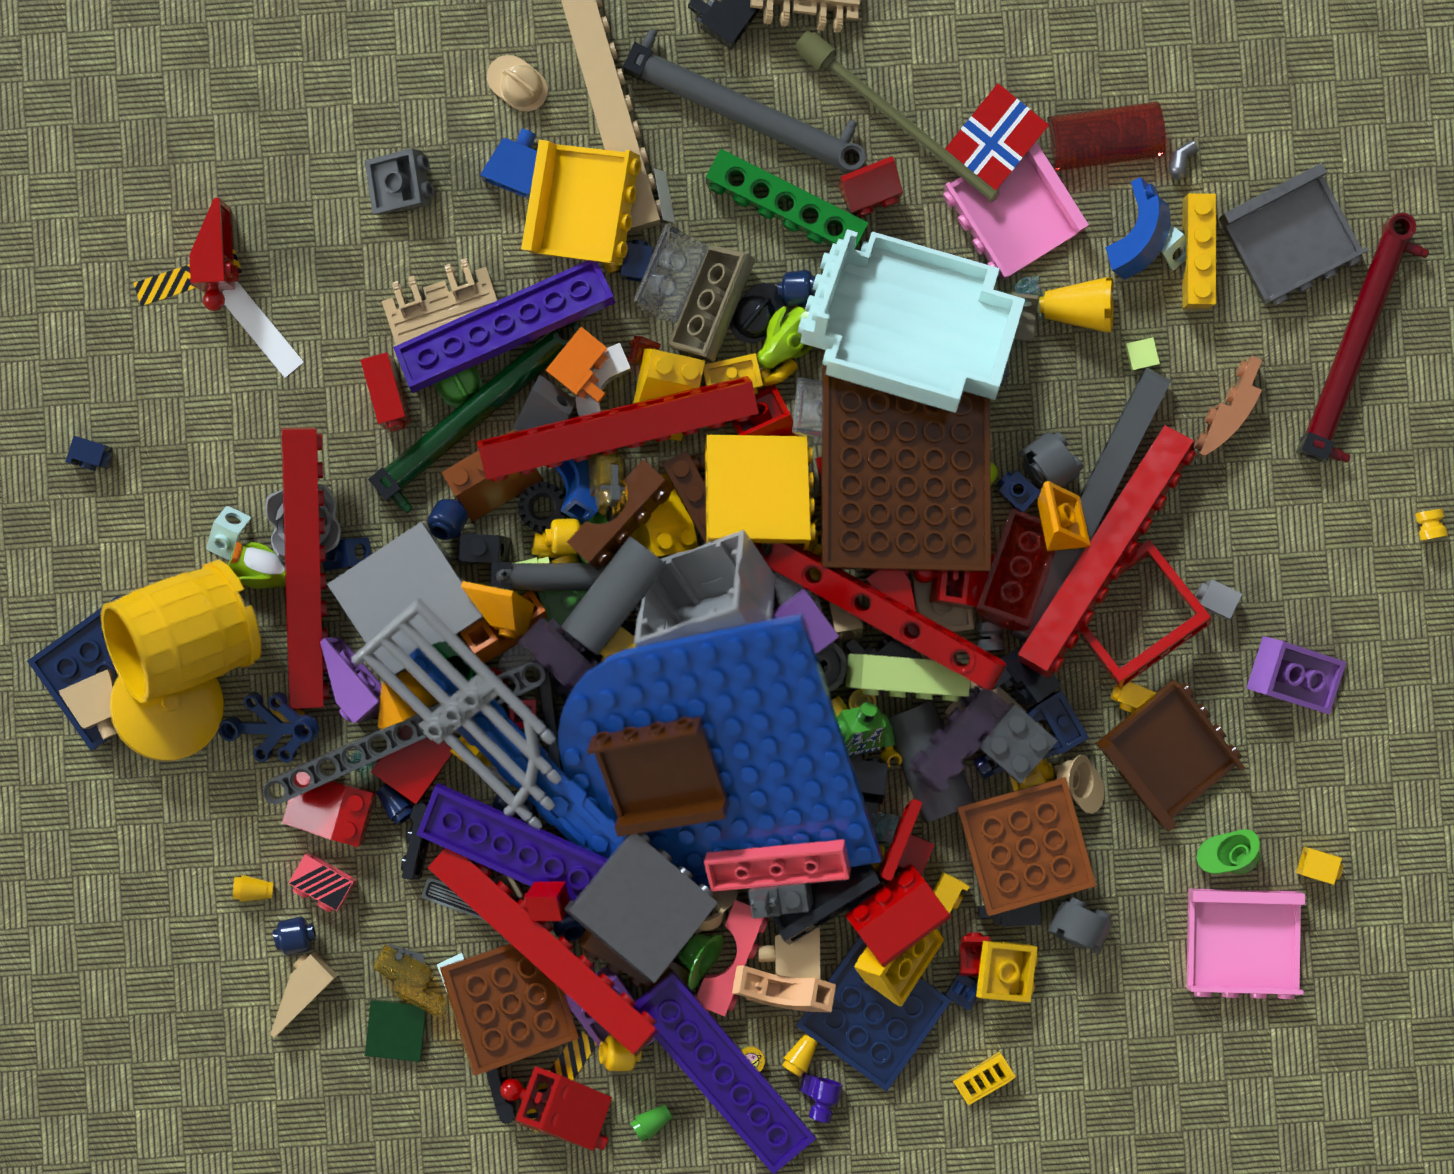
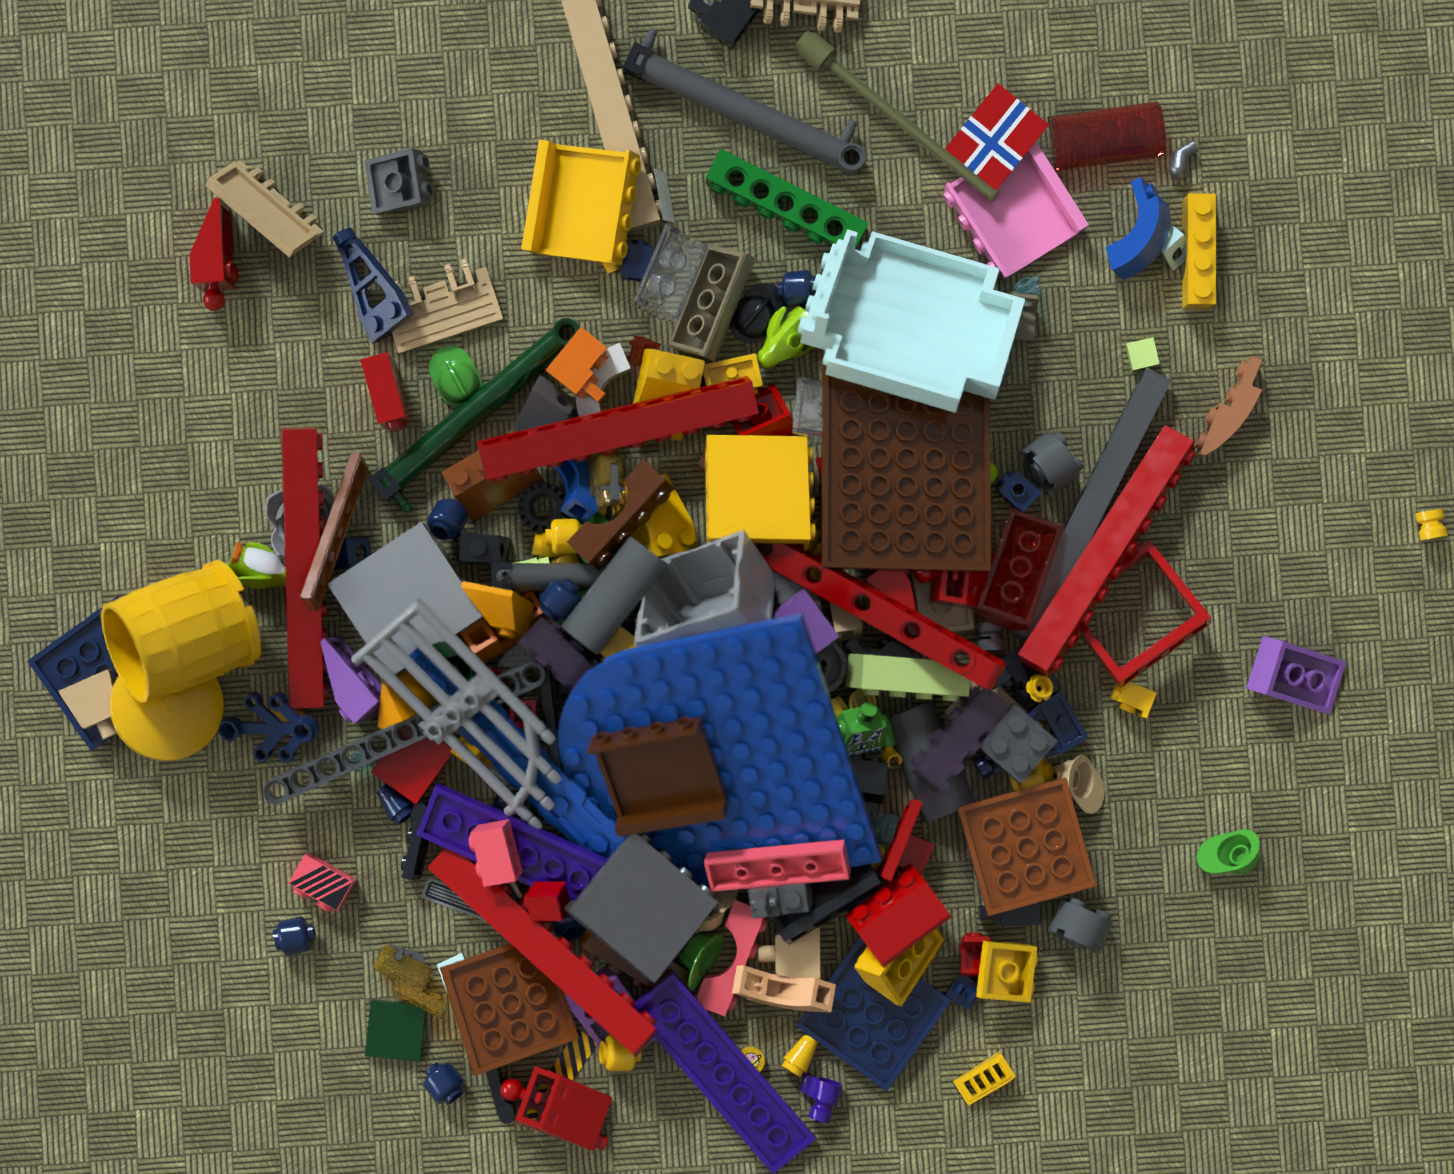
(89, 453): dark blue brick -> none
(168, 284): sticker -> none
(224, 534): light aqua bracket -> none
(250, 889): yellow cone -> none
(261, 330): white sticker -> none
(264, 207): none -> tan hinge
(304, 985): tan slope -> none
(332, 811): red slope -> none
(334, 532): none -> dark orange tile
(393, 309): none -> dark blue plate
(444, 1083): none -> dark blue head
(495, 853): none -> coral brick
(503, 325): dark purple plate -> none
(512, 164): blue torso -> none
(517, 83): tan piece -> none
(559, 599): none -> dark blue head
(650, 1122): bright green cone -> none
(690, 487): reddish brown brick -> none
(779, 374): yellow arm -> none
(871, 187): red slope -> none
(948, 891): yellow brick -> none
(1044, 683): none -> yellow plate
(1062, 518): light orange slope -> none
(1081, 304): yellow cone -> none
(1169, 752): reddish brown panel -> none
(1218, 599): light grey brick -> none
(1244, 942): bright pink panel -> none
(1292, 236): flat silver panel -> none
(1318, 438): dark red piece -> none
(1319, 865): yellow brick -> none

